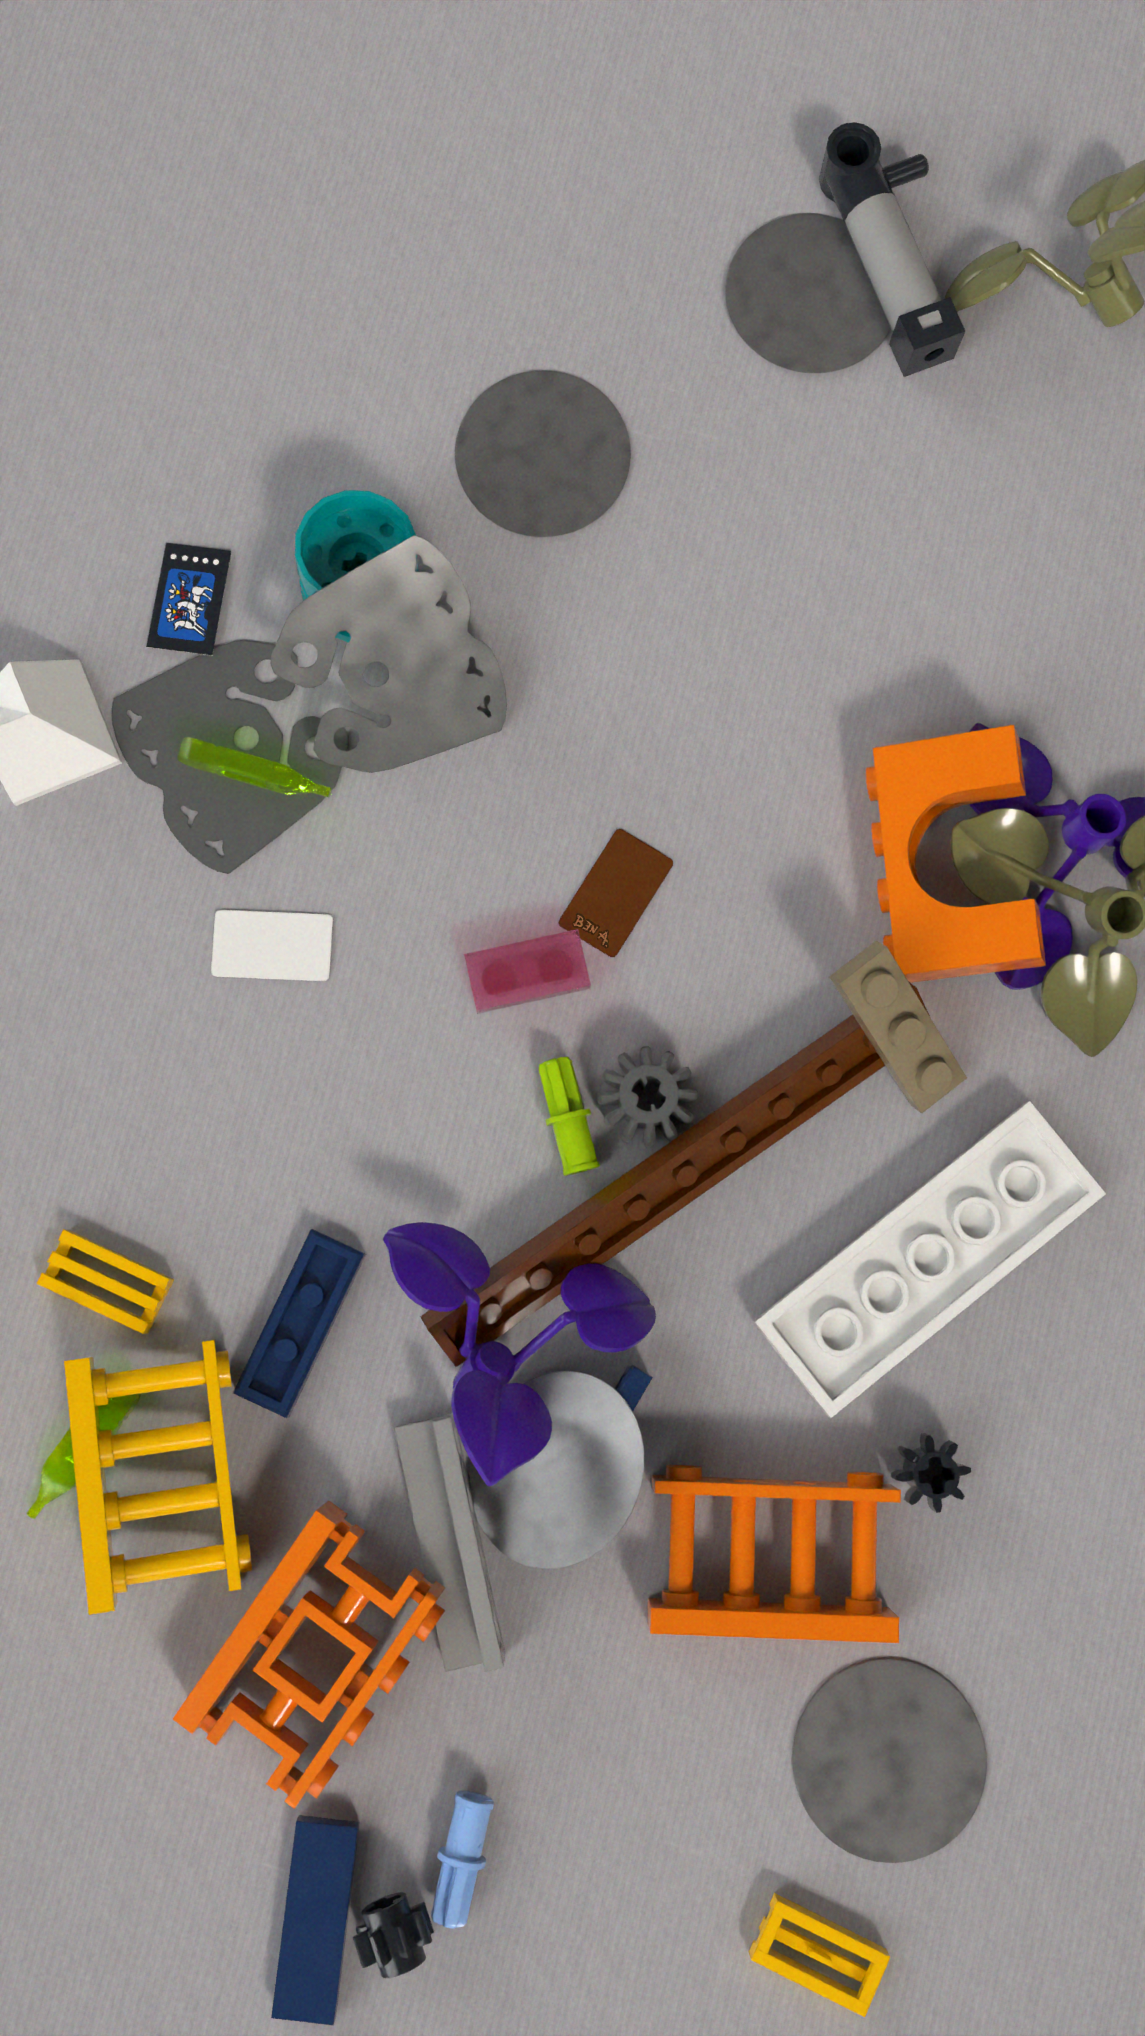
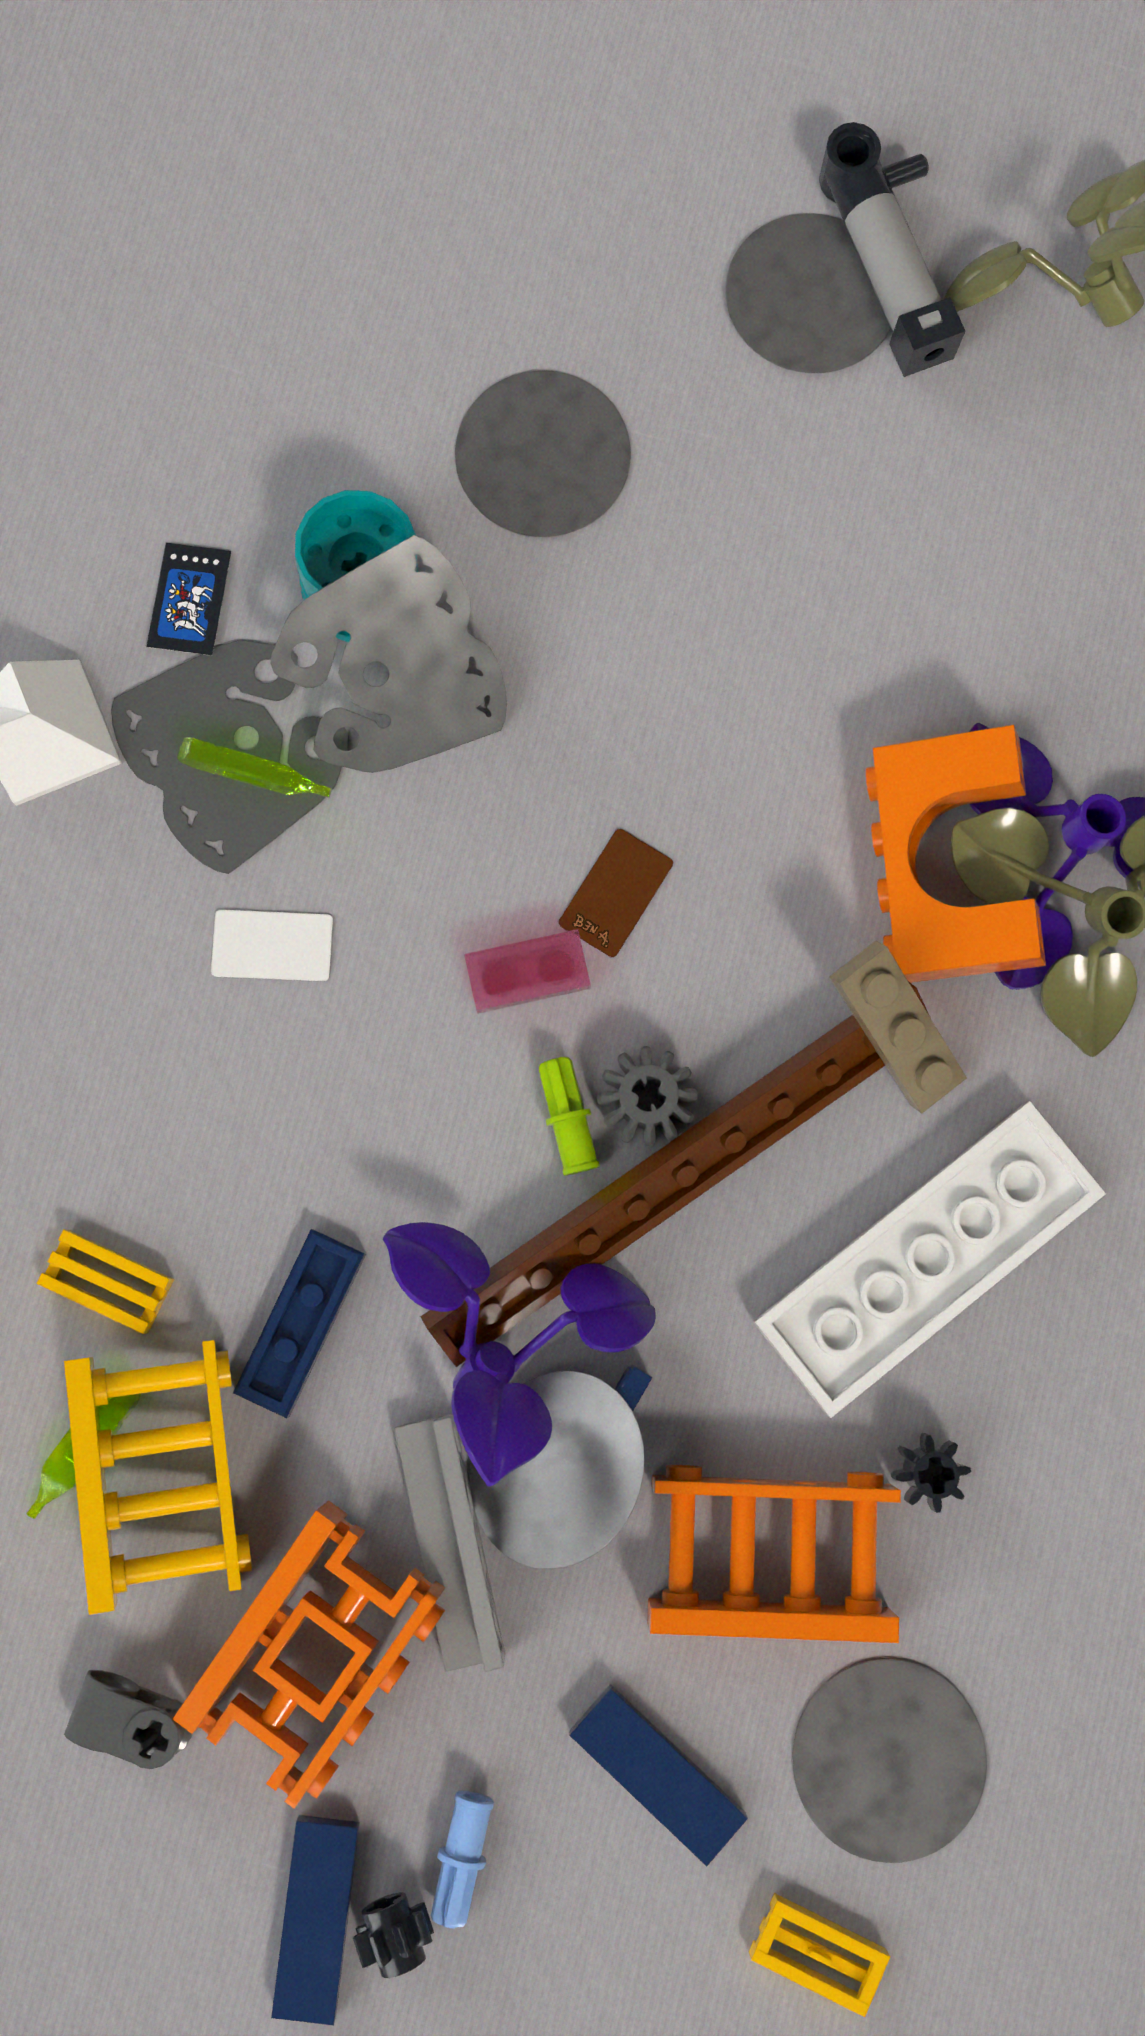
(116, 1719): none -> dark grey piece
(658, 1775): none -> dark blue tile

